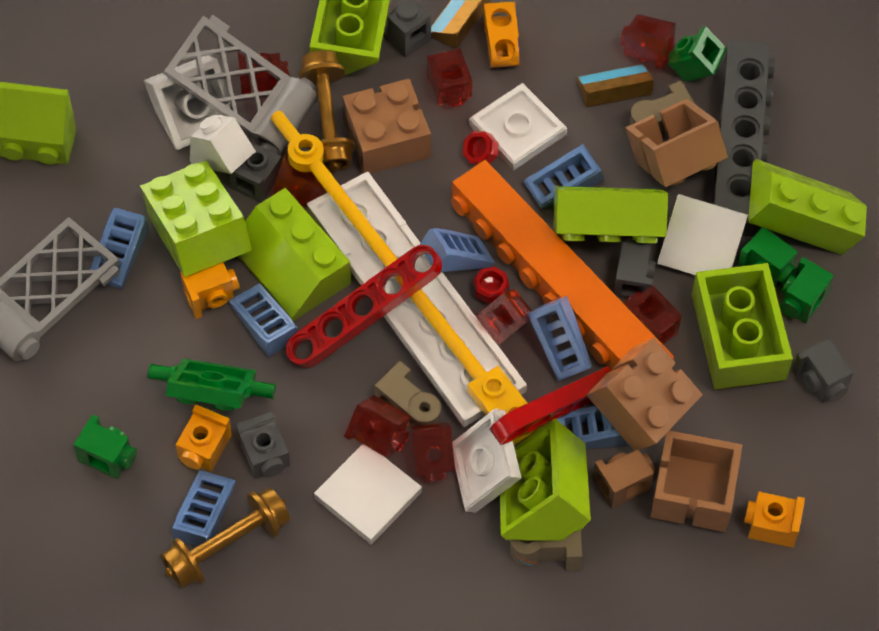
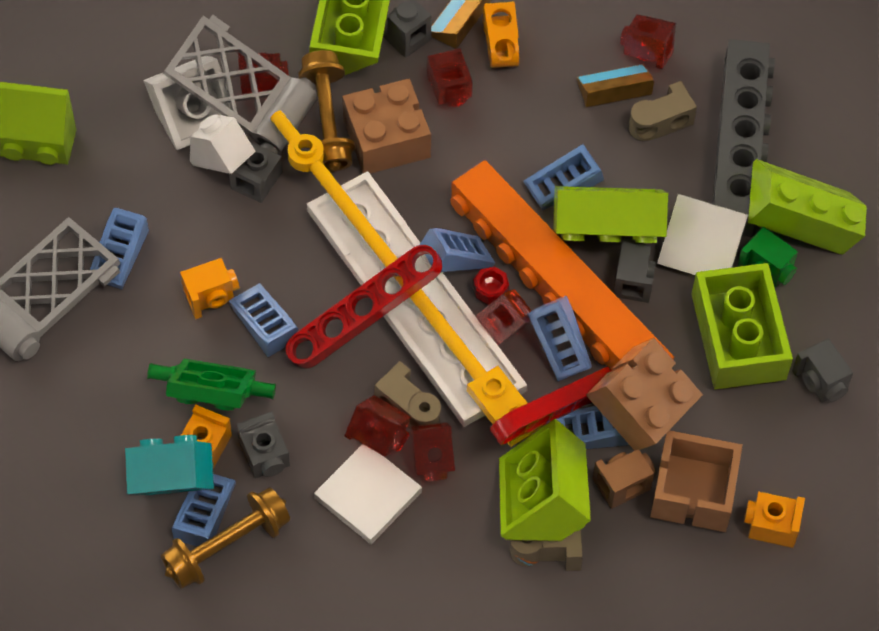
(104, 448): green brick -> none
(169, 467): none -> teal brick
(196, 218): lime brick -> none
(293, 255): lime slope -> none
(300, 184): clear red brick -> none
(480, 147): red tile -> none
(483, 464): white tile -> none
(519, 125): white tile -> none
(655, 307): clear red brick -> none
(691, 146): medium nougat piece -> none
(697, 55): green brick -> none
(805, 290): green brick -> none

